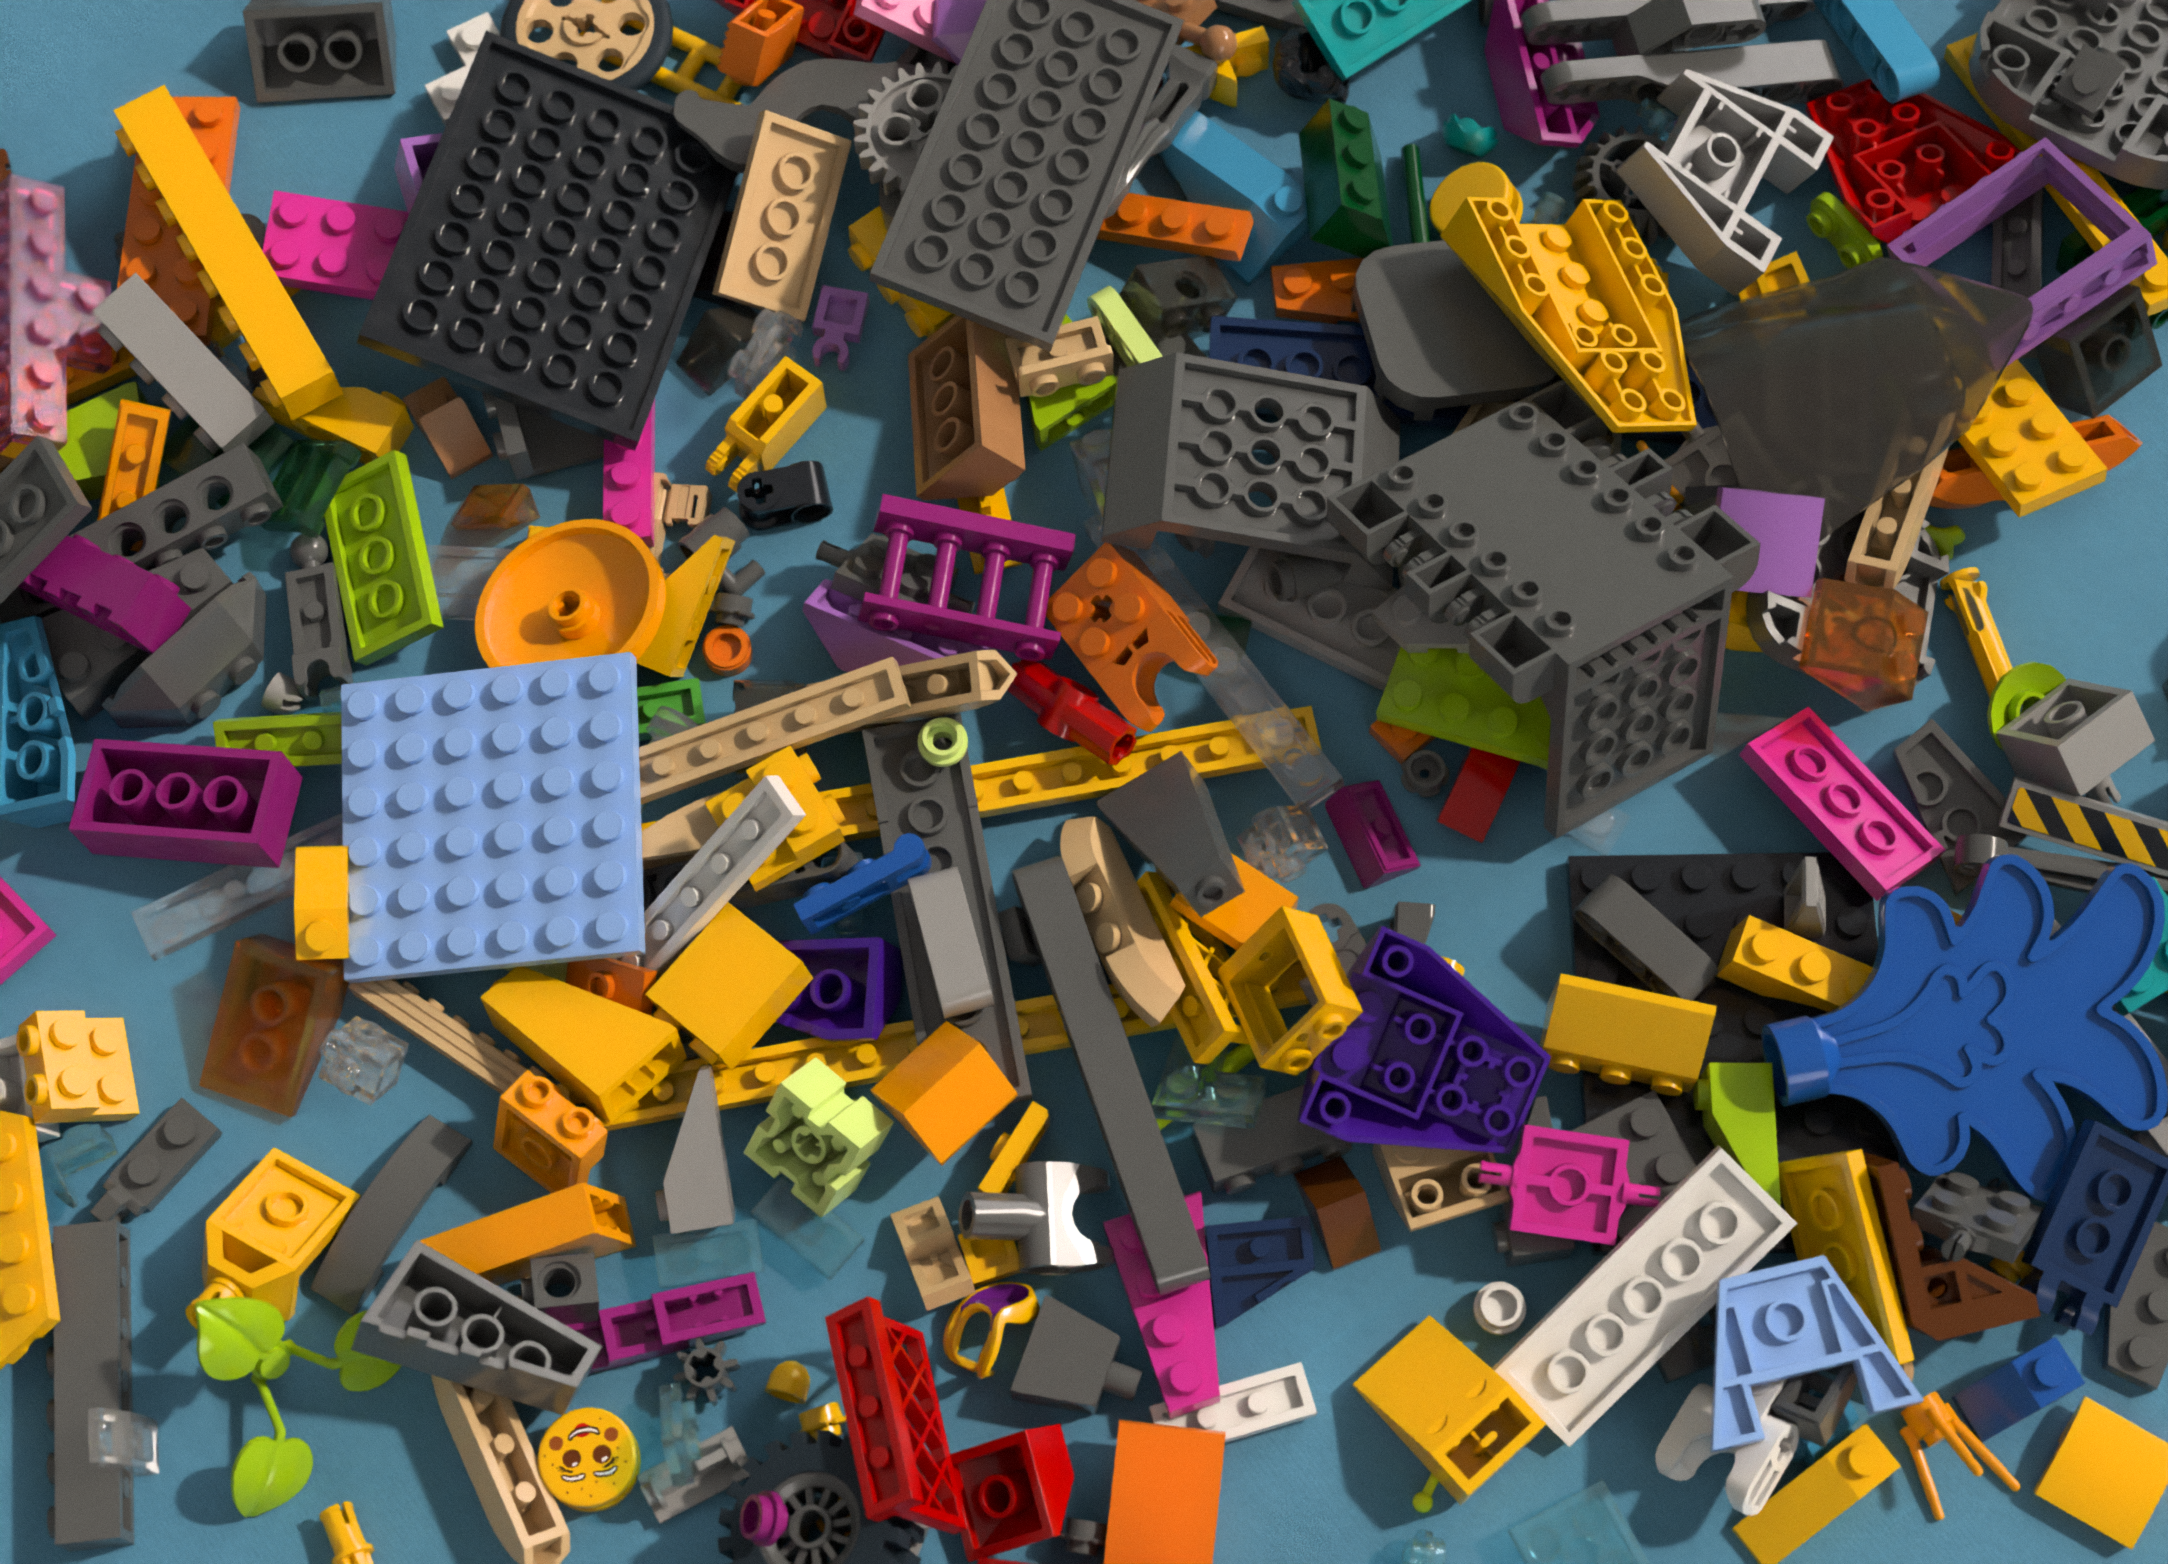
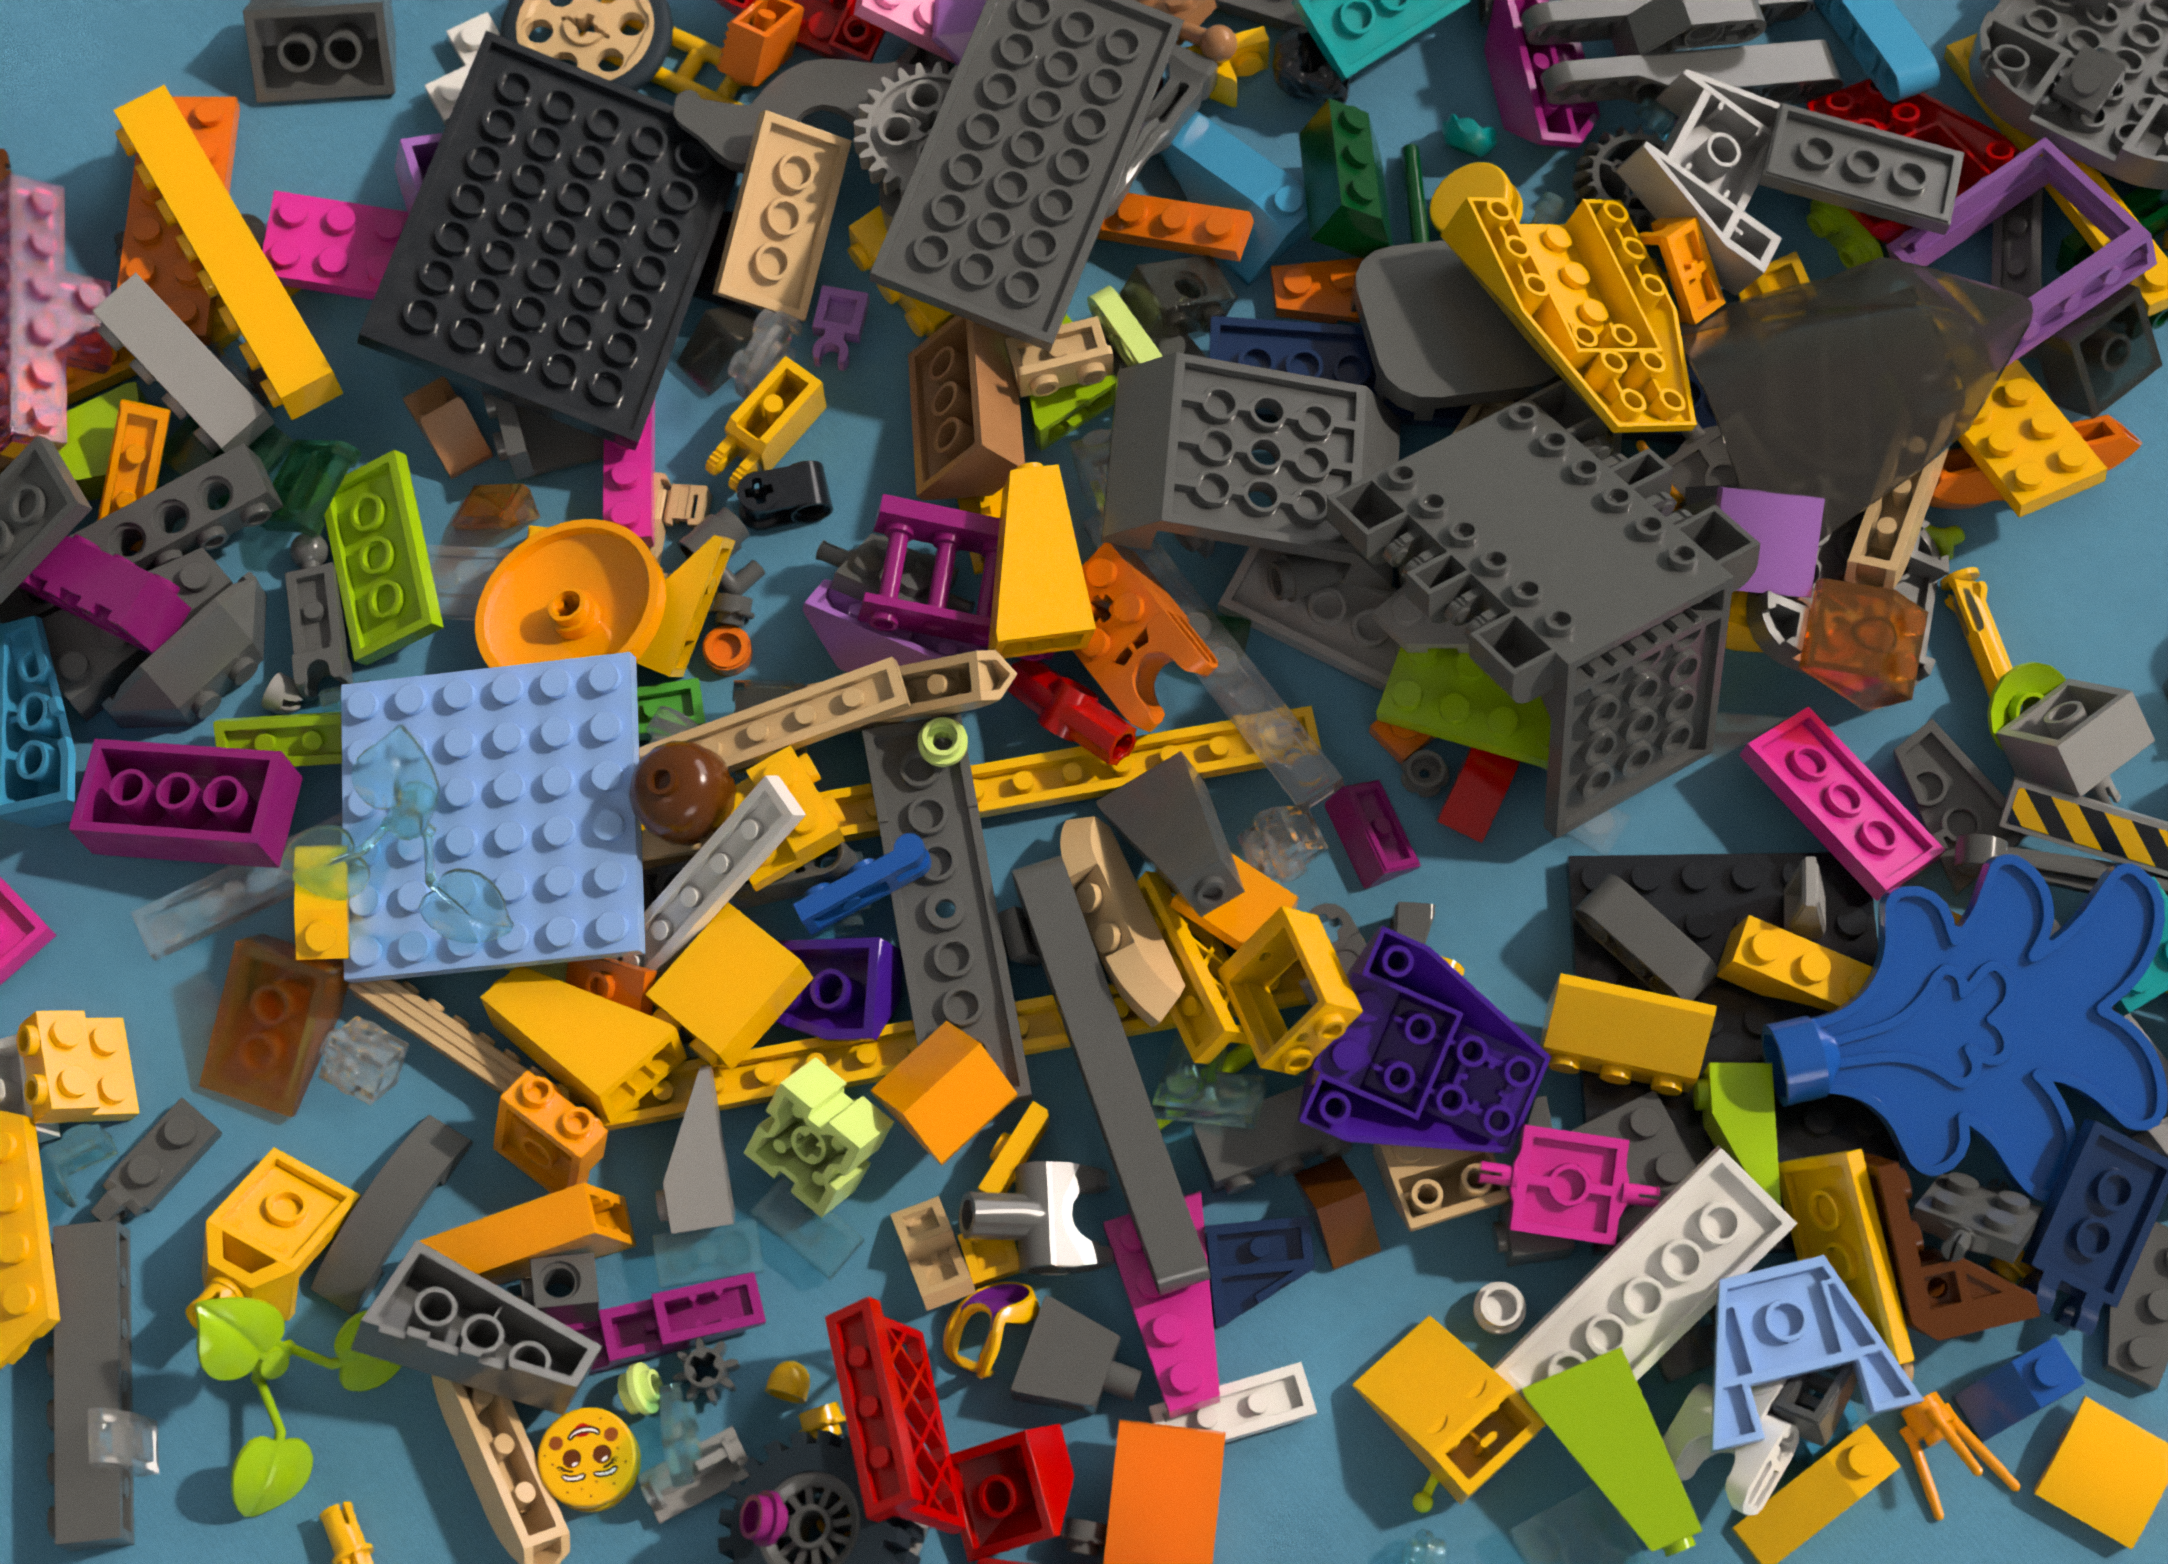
(357, 417): yellow slope -> none
(402, 779): none -> clear light blue plant
(640, 1389): none -> yellowish green plate
(682, 792): none -> reddish brown cylinder
(950, 942): light grey beam -> none
(1039, 576): none -> yellow slope
(1614, 1438): none -> lime slope
(1687, 266): none -> light orange hinge
(1862, 168): none -> dark grey tile

